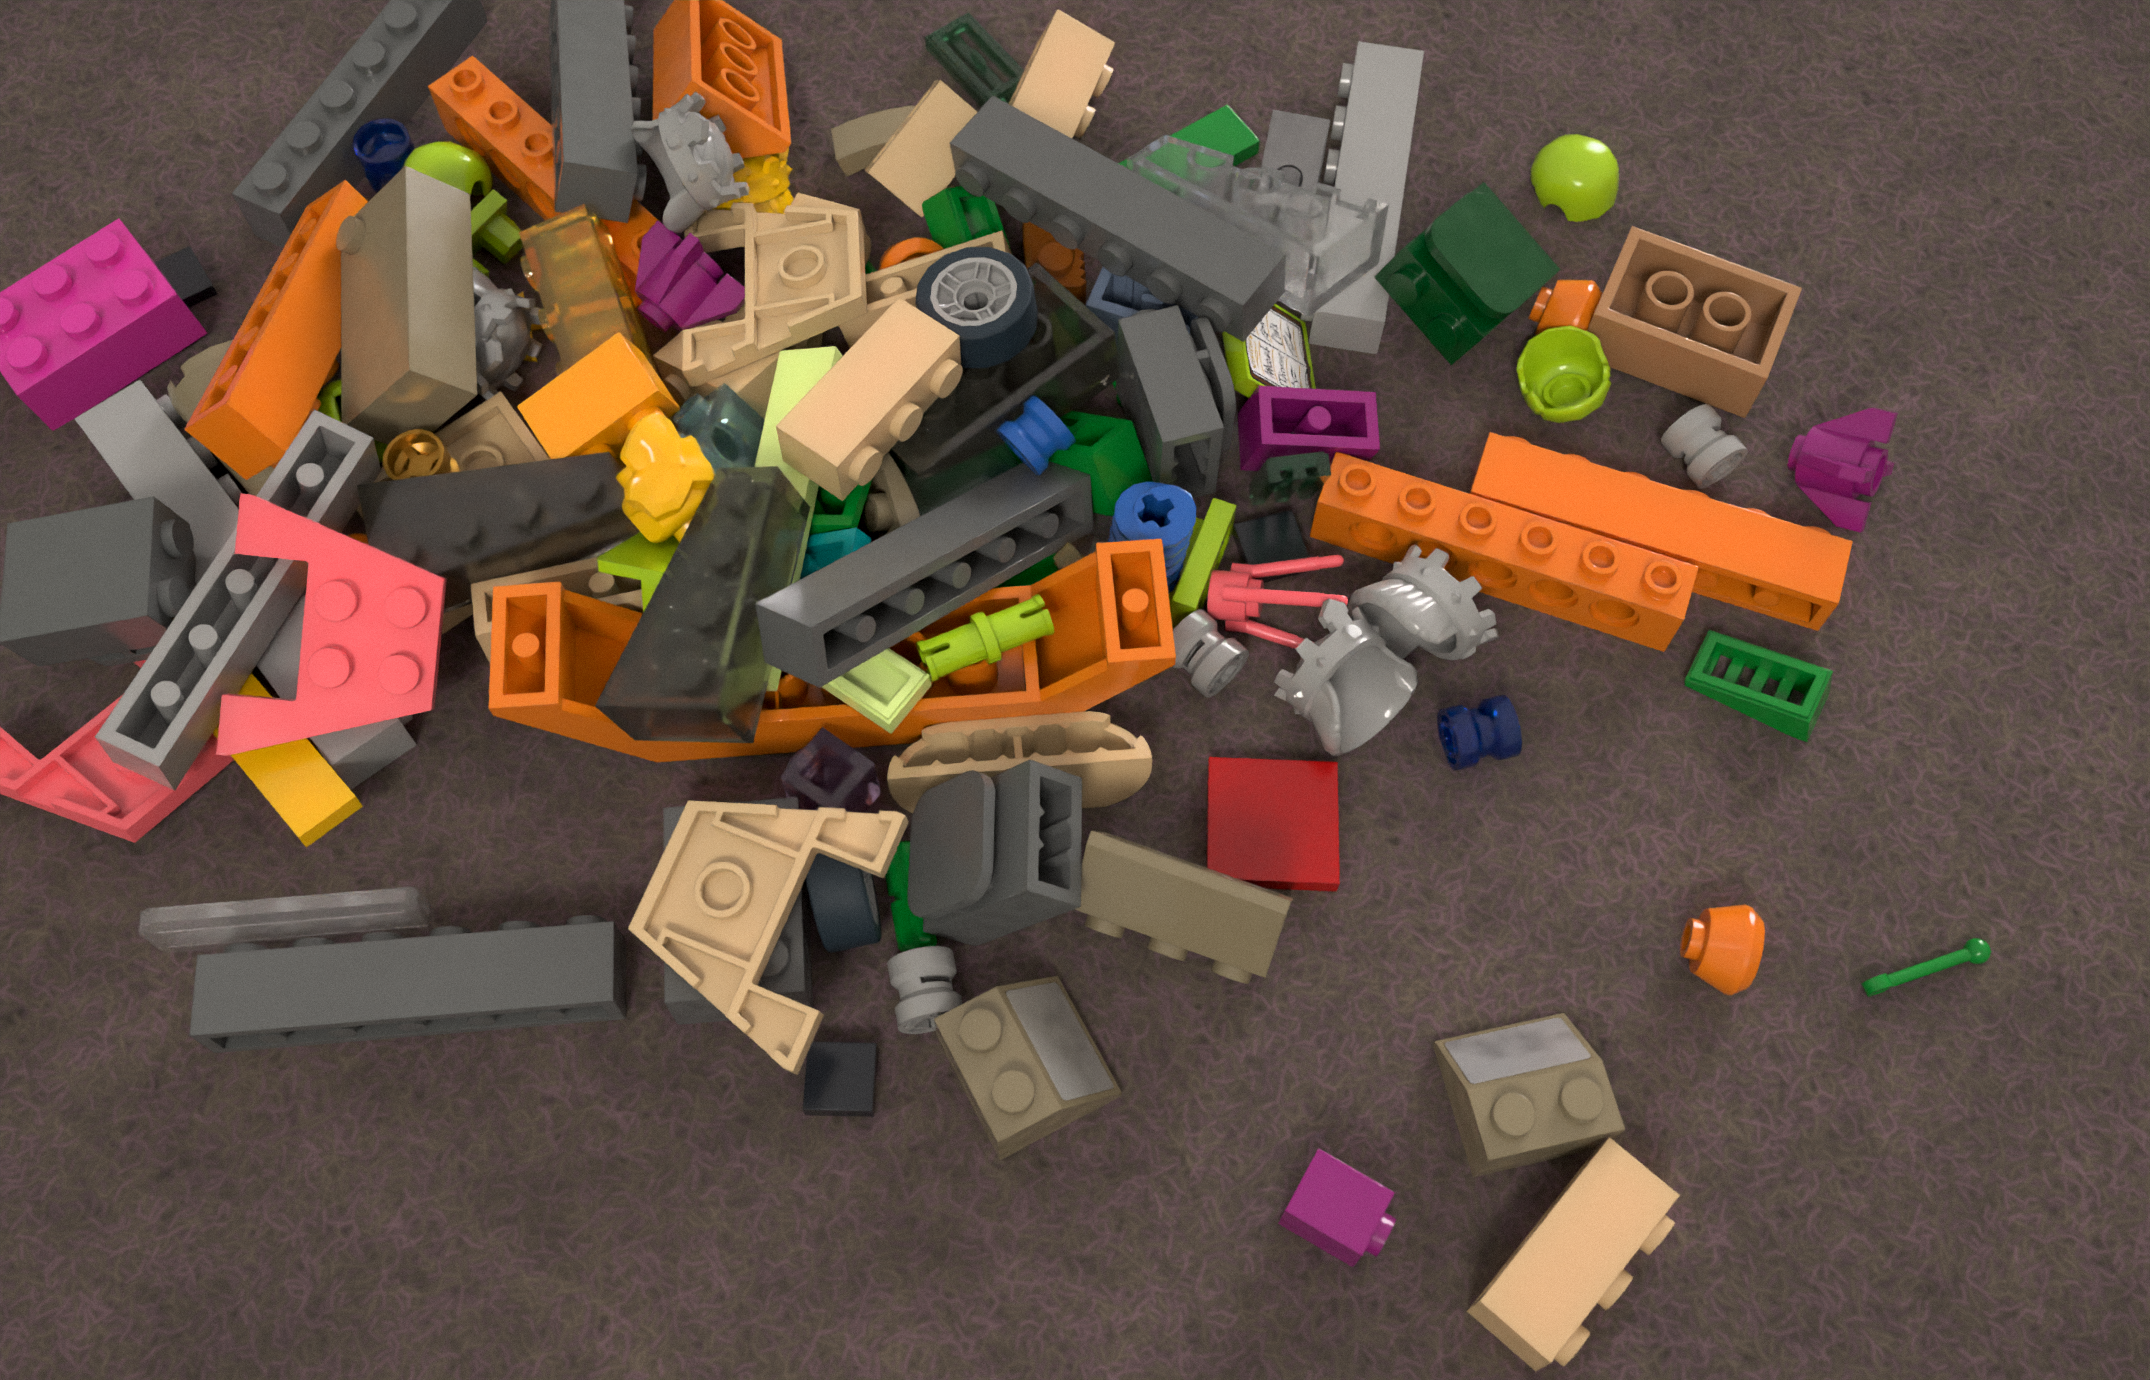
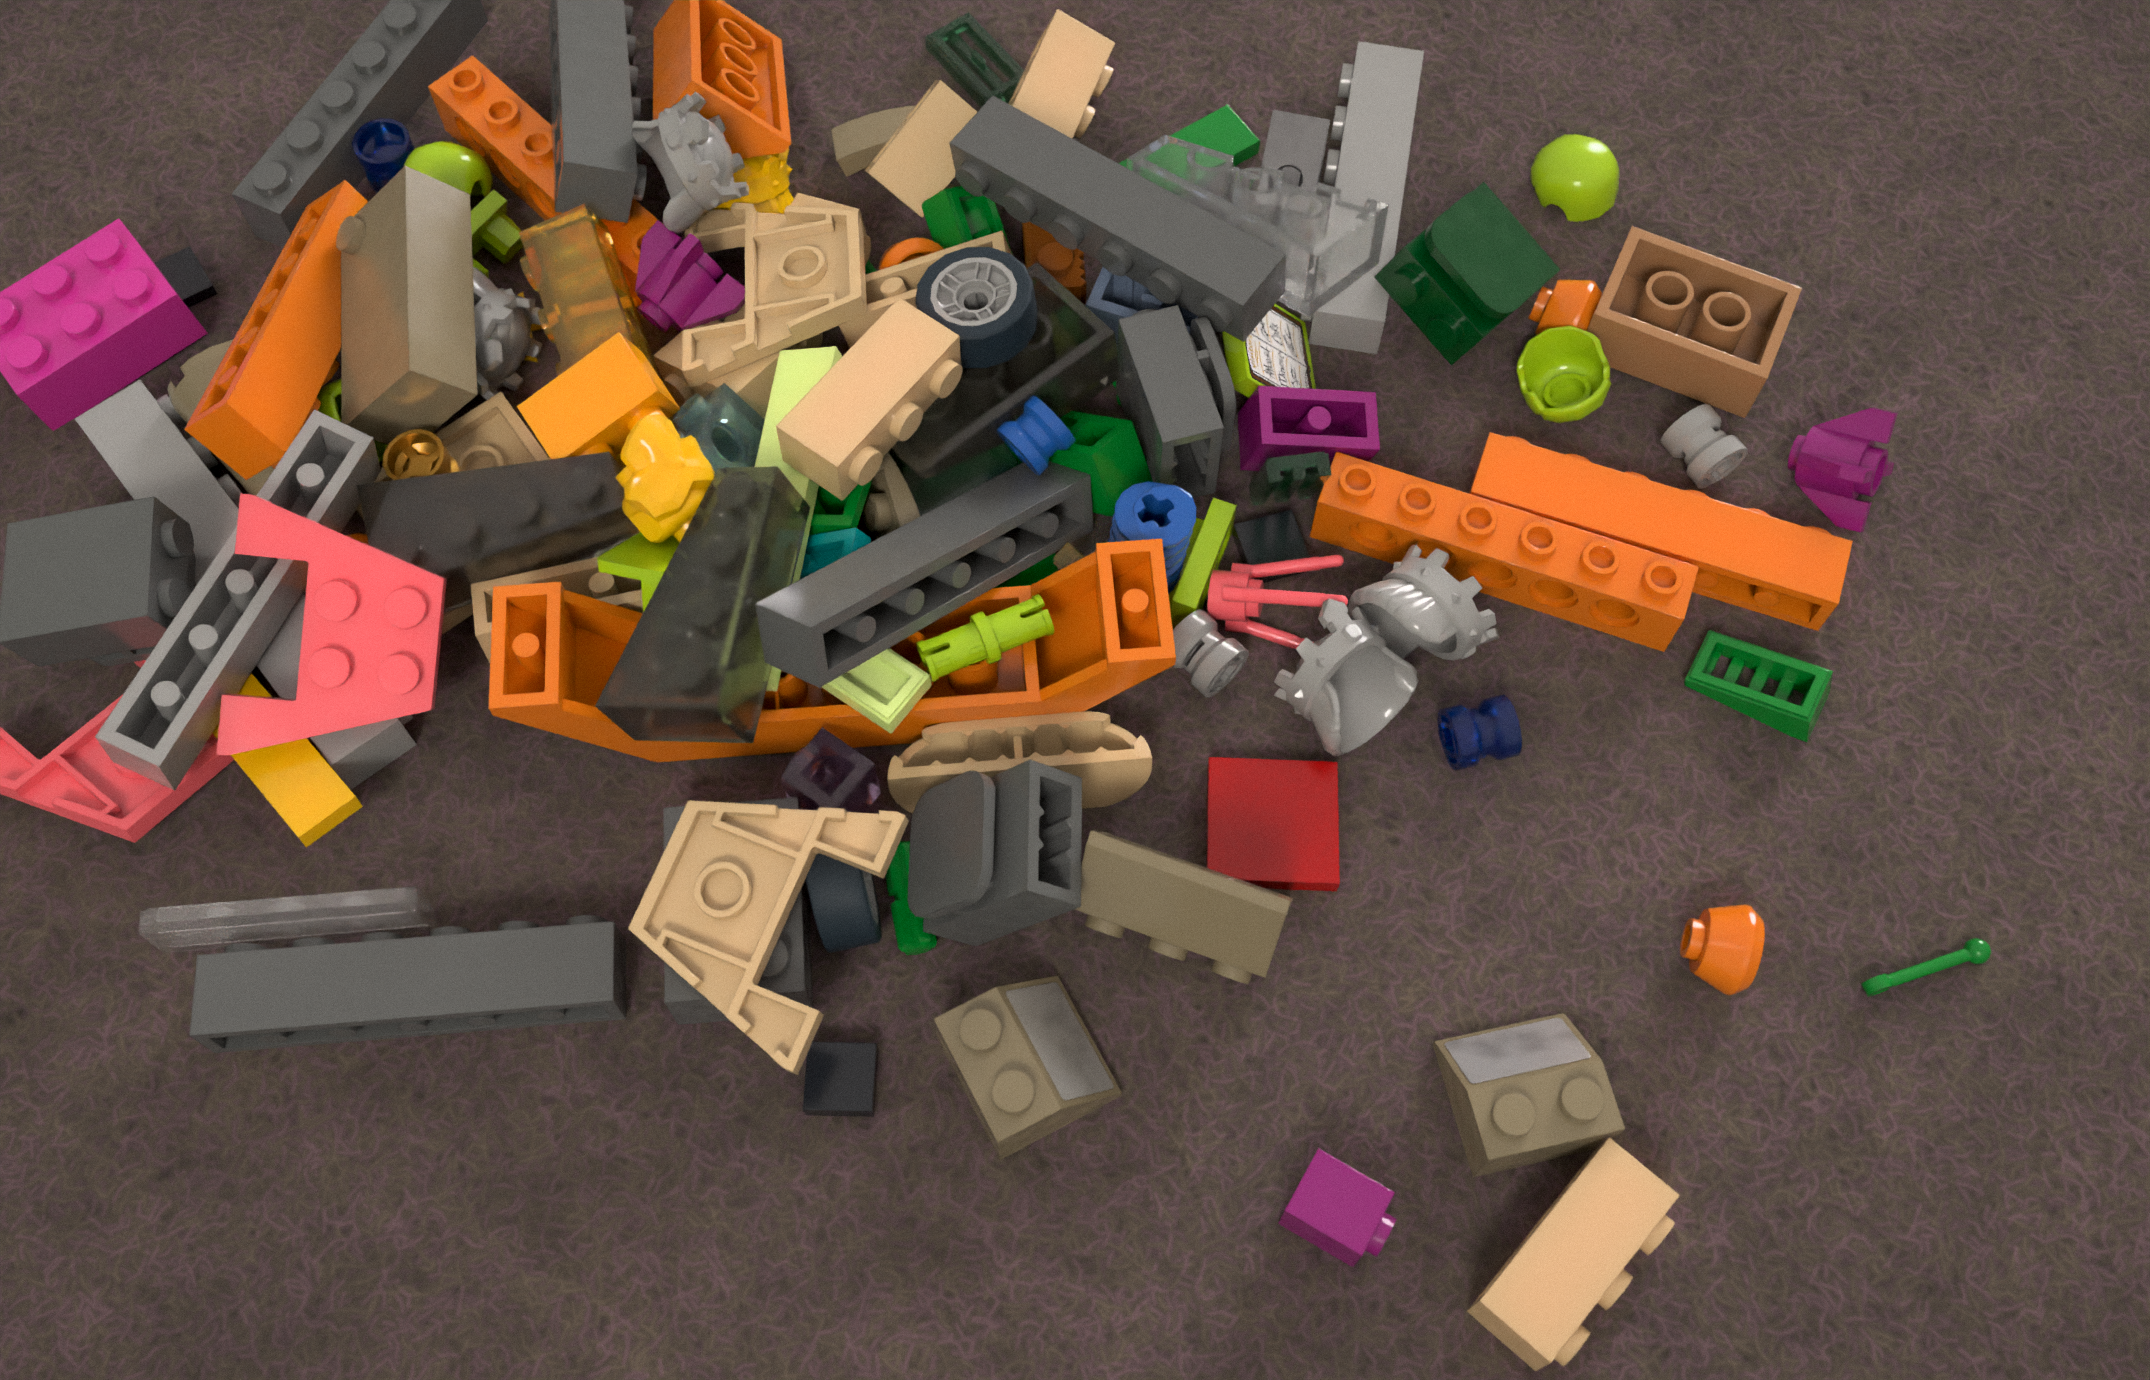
(923, 986): light grey wheel -> none

